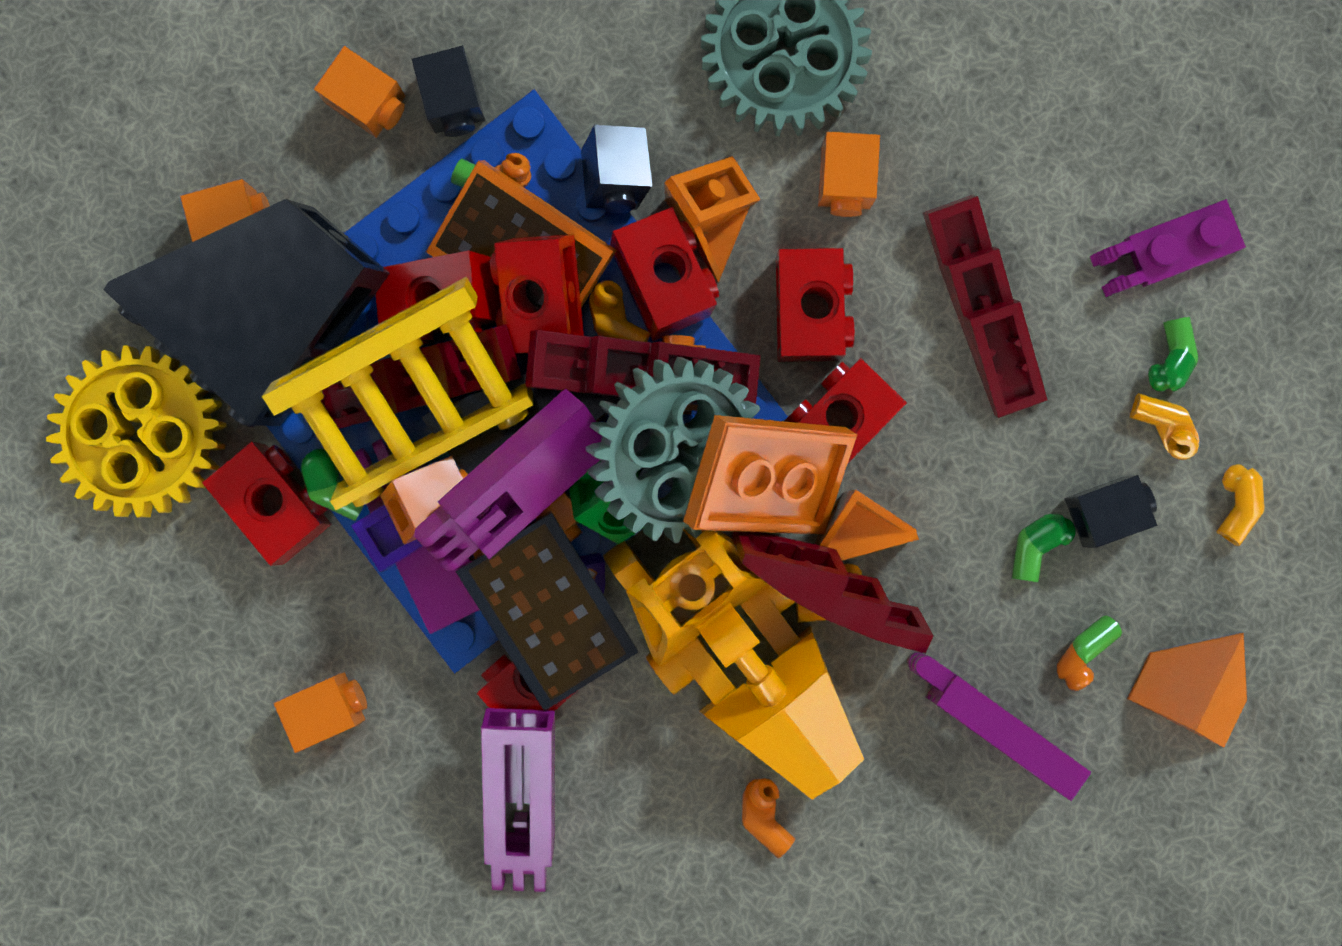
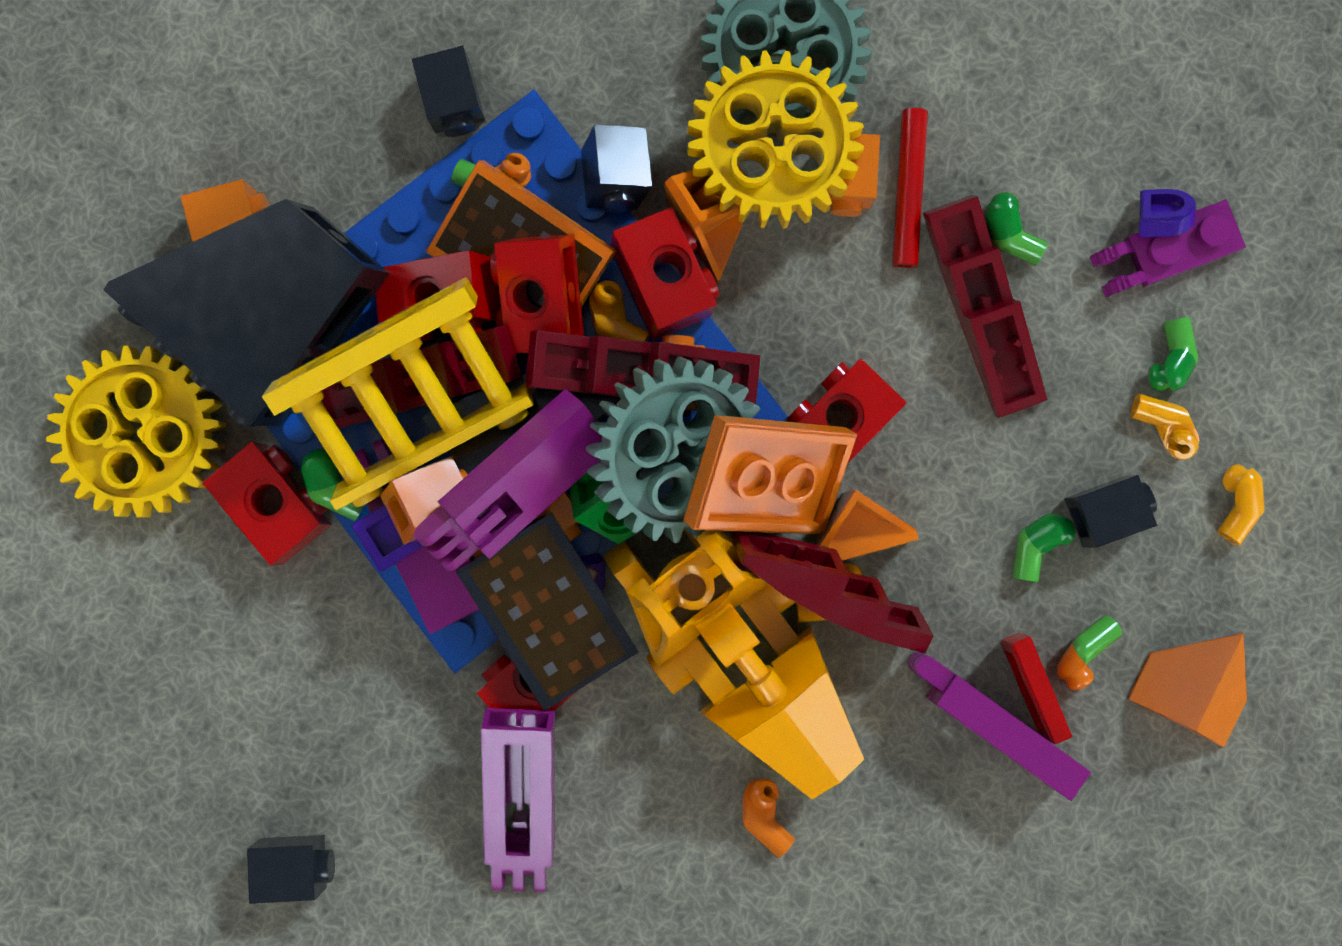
(289, 869): none -> black brick
(322, 711): orange brick -> none
(361, 93): orange brick -> none
(766, 93): none -> yellow gear
(819, 273): red brick -> none
(910, 188): none -> red piece
(1007, 231): none -> arm
(1035, 688): none -> red tile
(1165, 212): none -> dark purple tile

